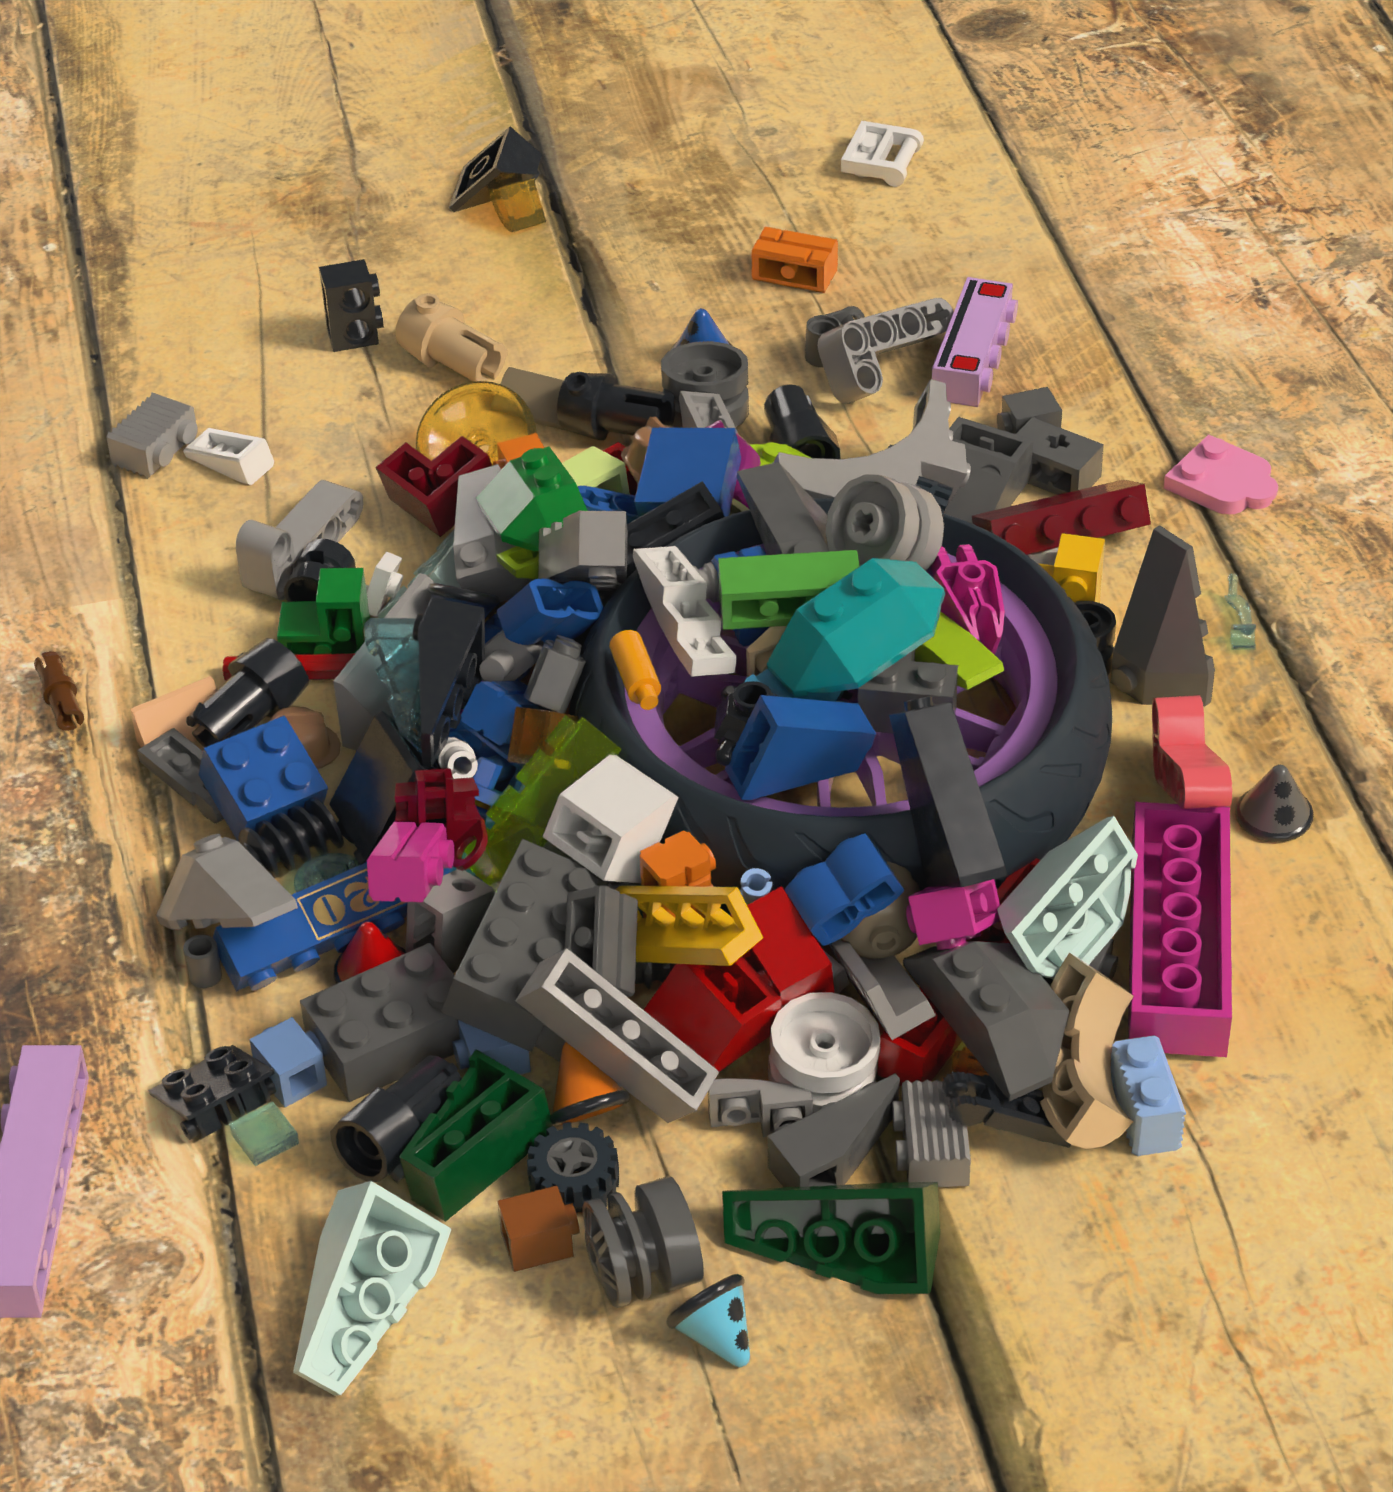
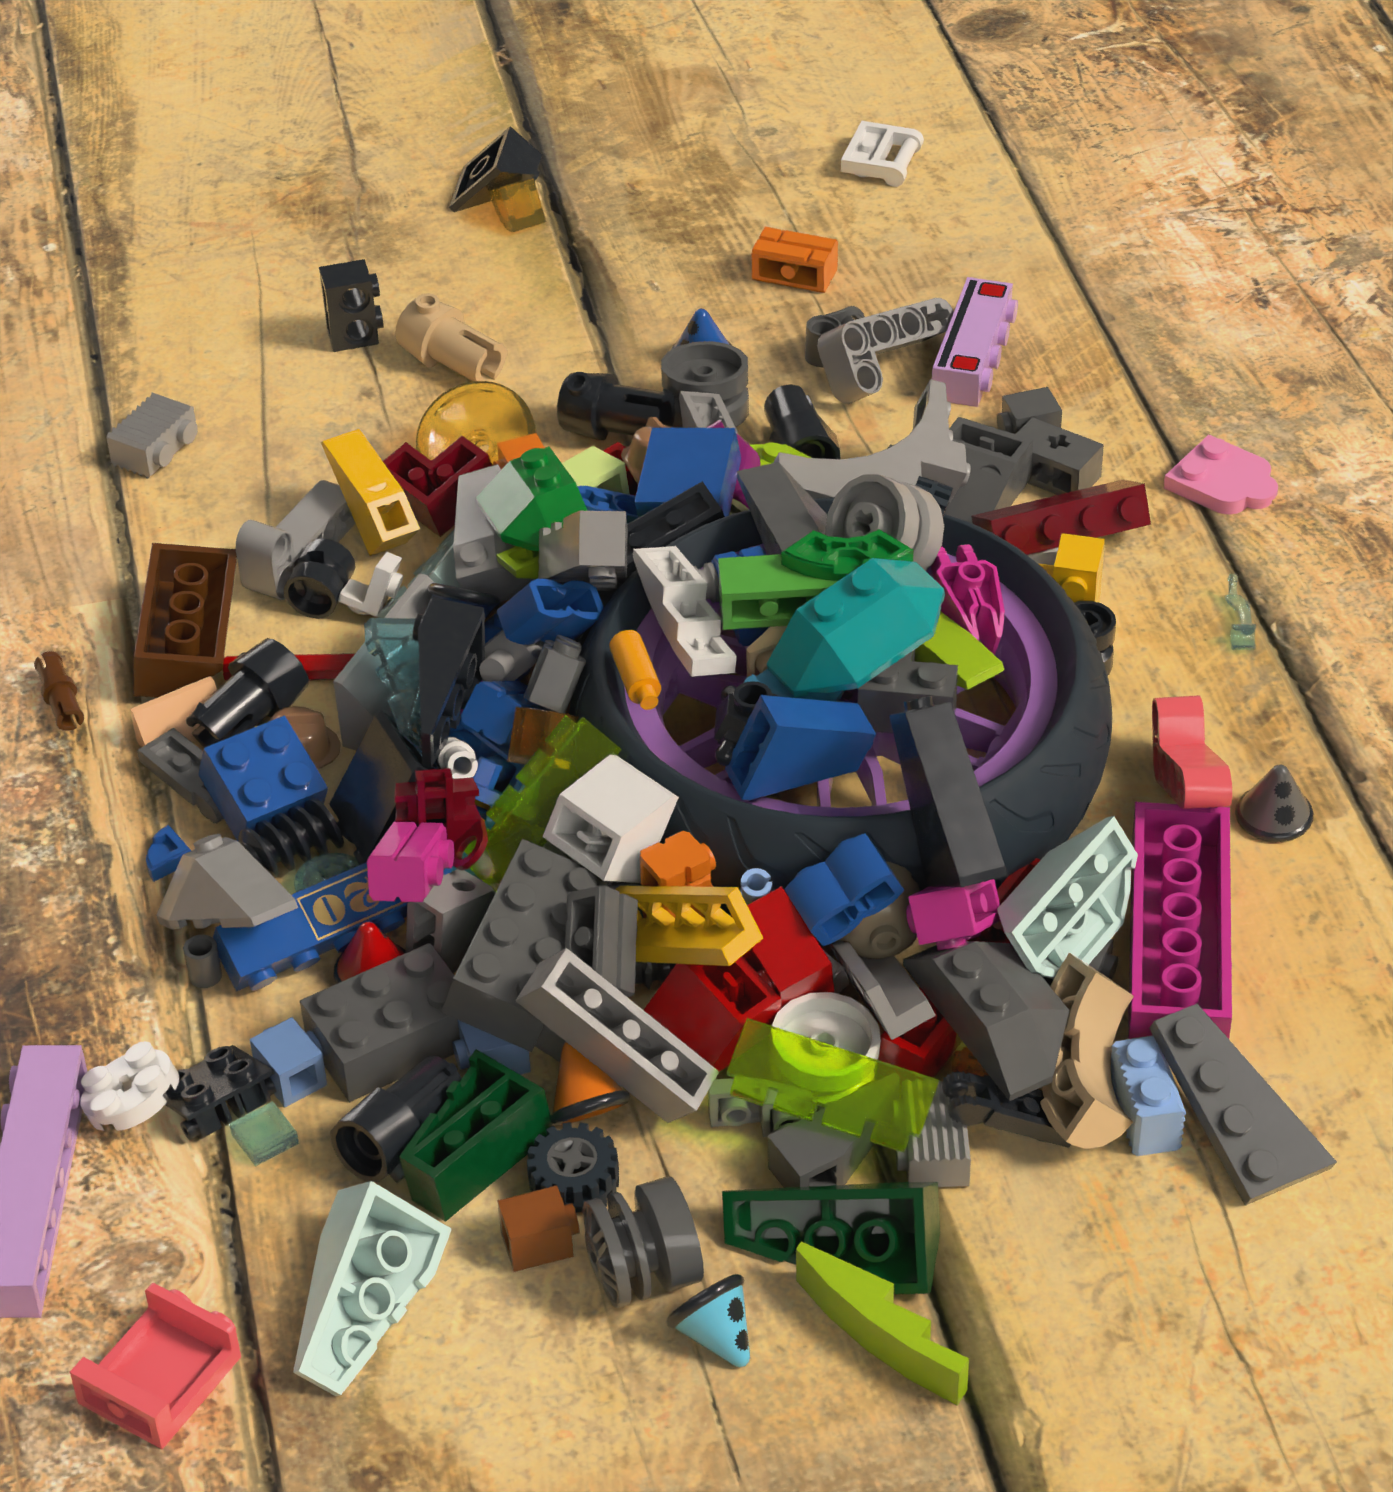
(128, 1087): none -> white plate
(159, 1367): none -> coral panel
(165, 853): none -> blue tile
(183, 617): none -> reddish brown slope
(235, 456): white slope -> none
(331, 622): green brick -> none
(370, 492): none -> yellow slope
(538, 392): dark tan slope -> none
(836, 557): none -> green tile
(841, 1081): none -> clear neon green windscreen
(866, 1312): none -> lime slope
(1161, 632): dark grey wedge -> none
(1241, 1114): none -> dark grey wing

